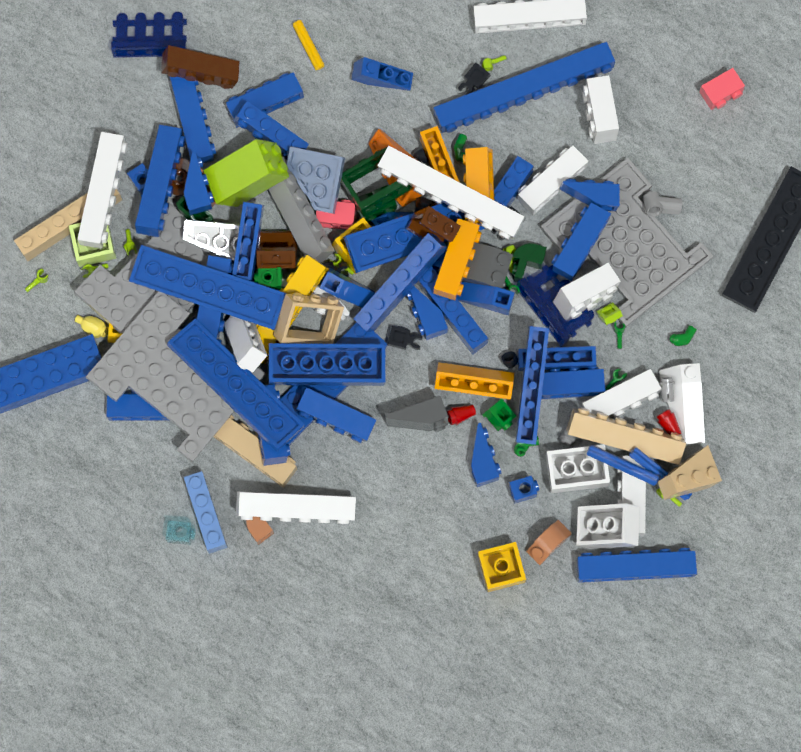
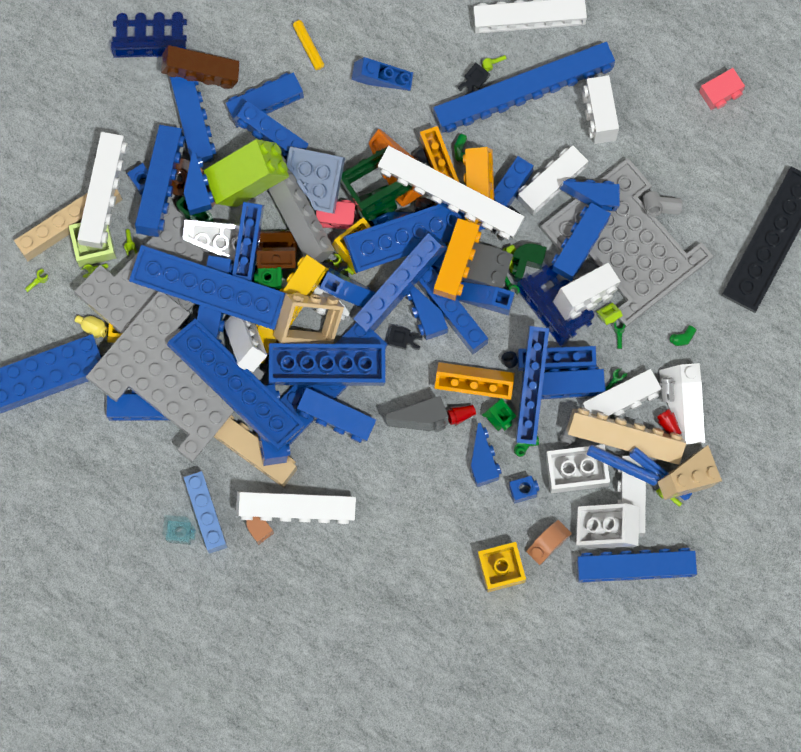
(431, 221): reddish brown panel -> none

